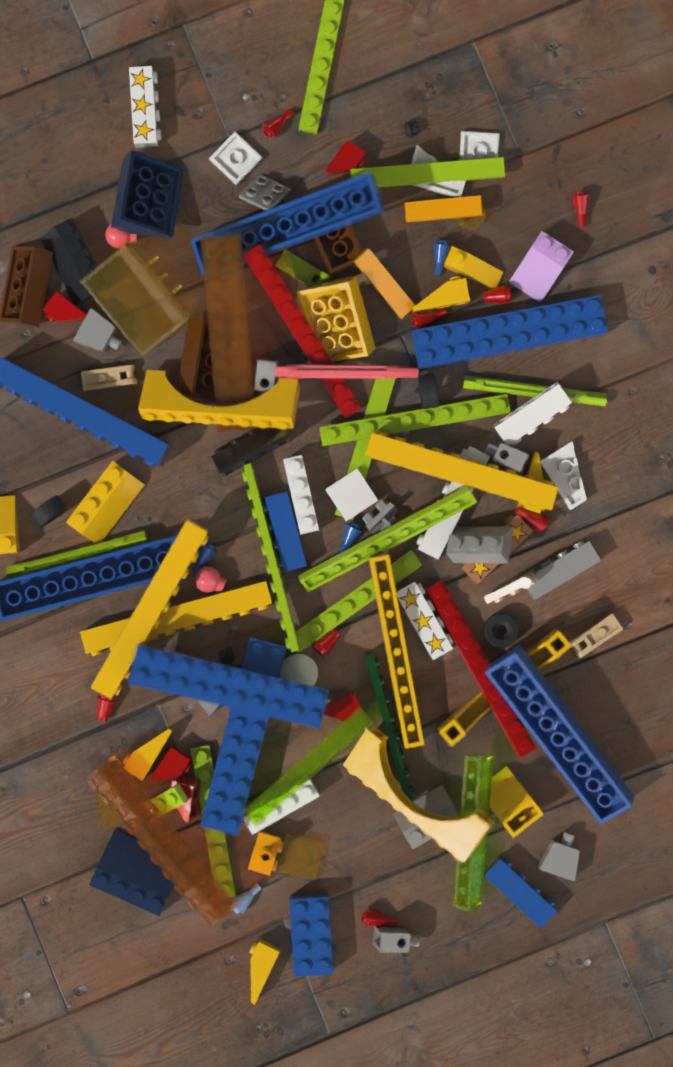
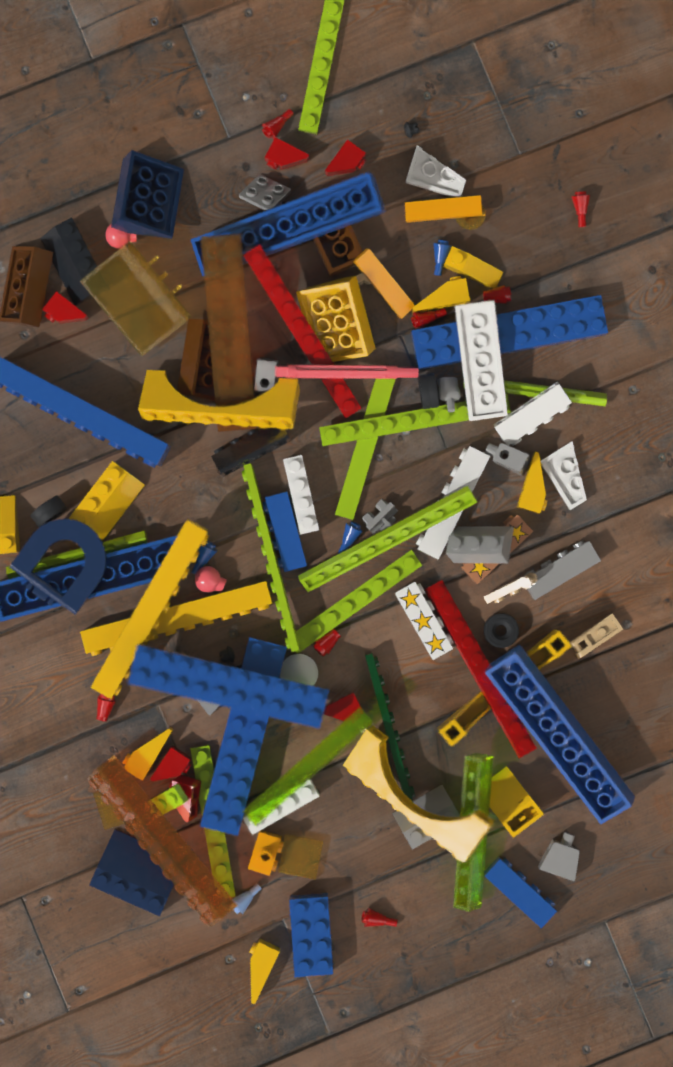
(40, 543): none -> dark blue piece
(97, 333): light grey torso -> none
(108, 377): tan plate -> none
(144, 106): white brick -> none
(235, 158): white tile -> none
(284, 155): none -> red slope
(300, 269): lime plate -> none
(351, 494): white tile -> none
(386, 939): light grey torso -> none
(396, 650): yellow brick -> none
(435, 172): lime tile -> none
(449, 391): none -> light grey piece
(460, 471): yellow brick -> none
(478, 145): white tile -> none
(481, 360): none -> white plate
(535, 520): red cone -> none
(541, 266): lavender slope -> none

